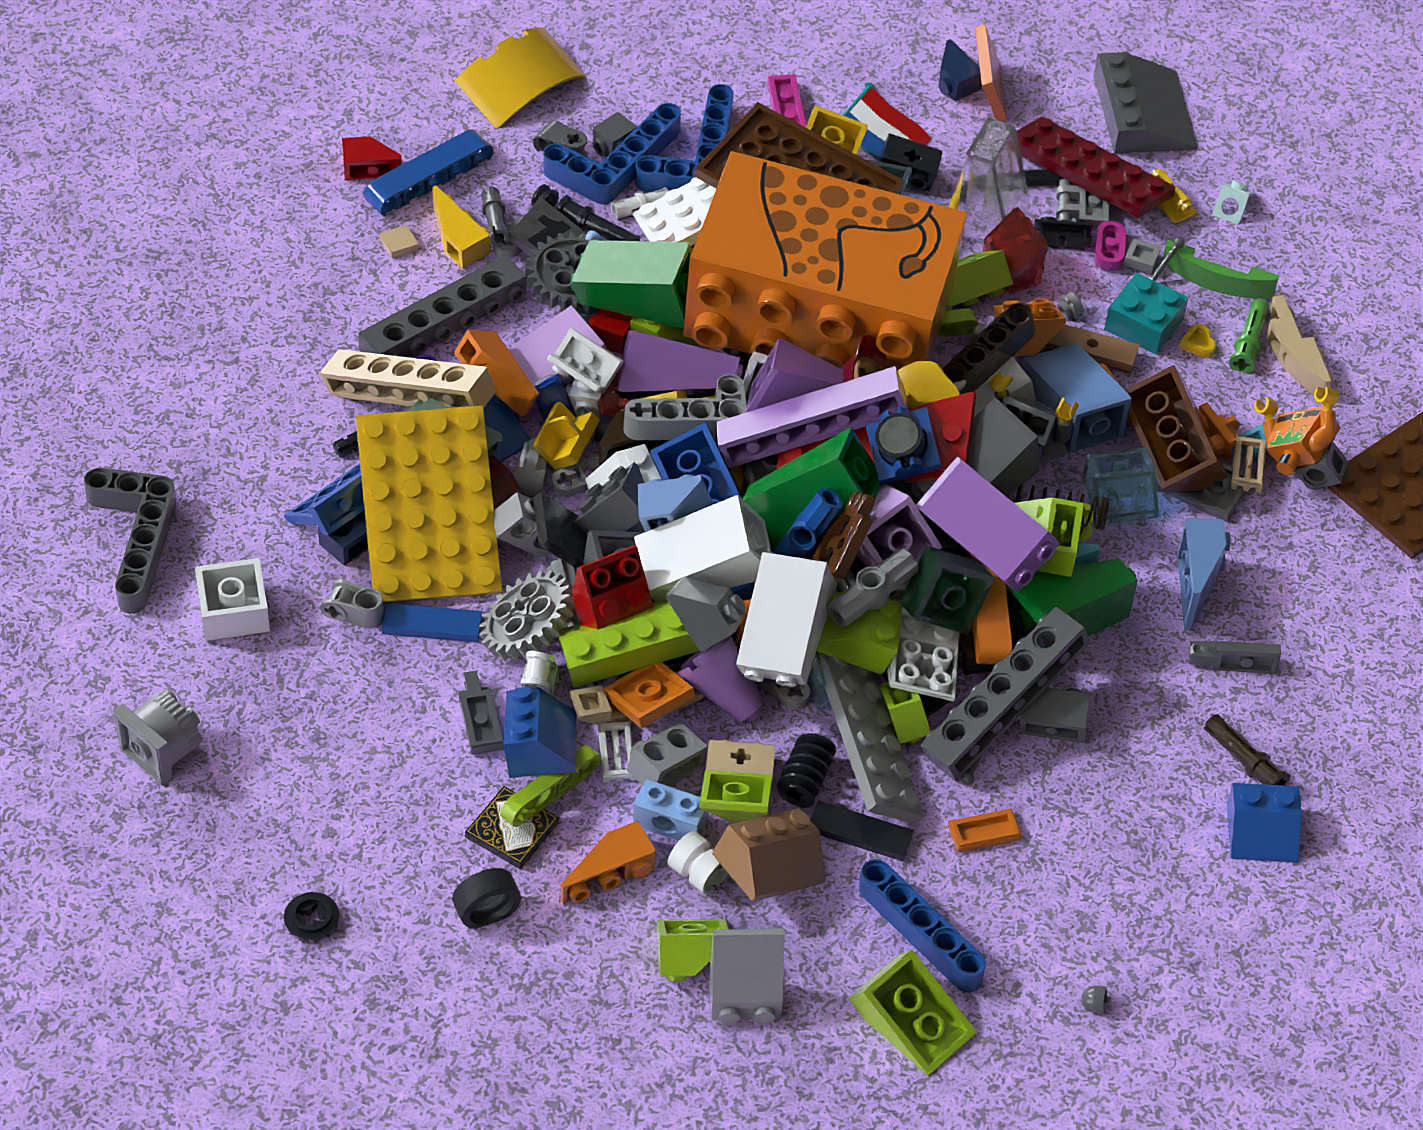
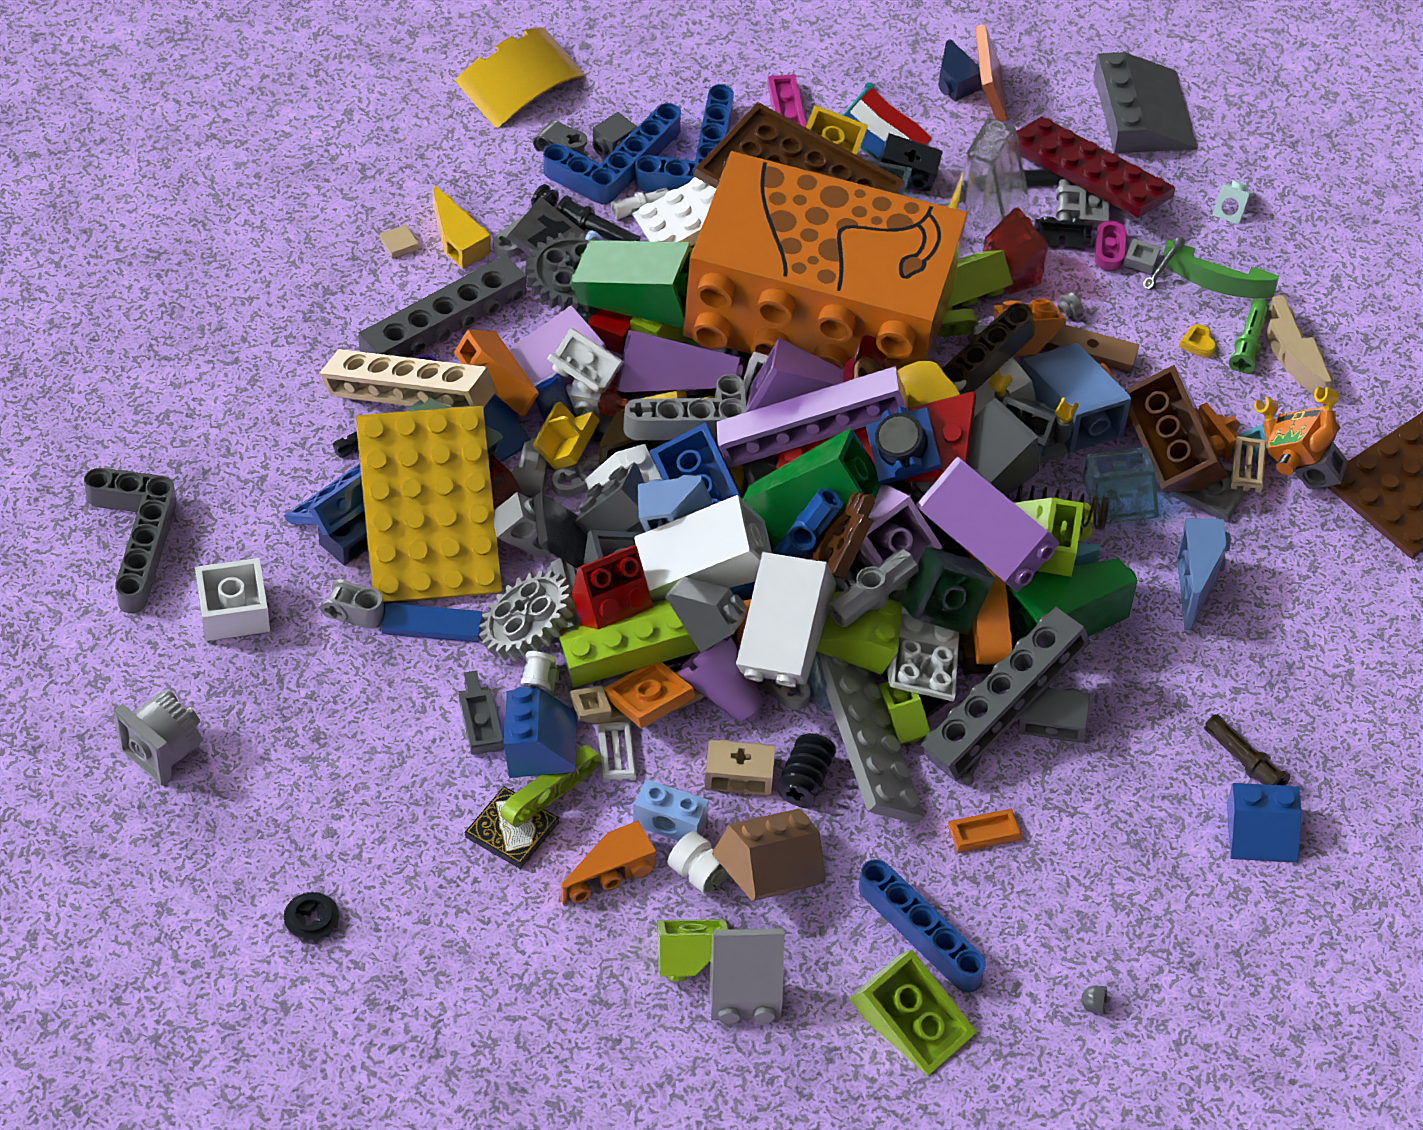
(367, 158): red slope -> none
(427, 170): blue beam -> none
(486, 897): black tyre -> none
(494, 212): dark grey pin -> none
(667, 756): light grey brick -> none
(736, 795): lime slope -> none
(861, 830): black tile -> none
(1146, 313): teal brick -> none
(1179, 206): yellow hinge -> none
(1236, 656): dark grey hinge -> none

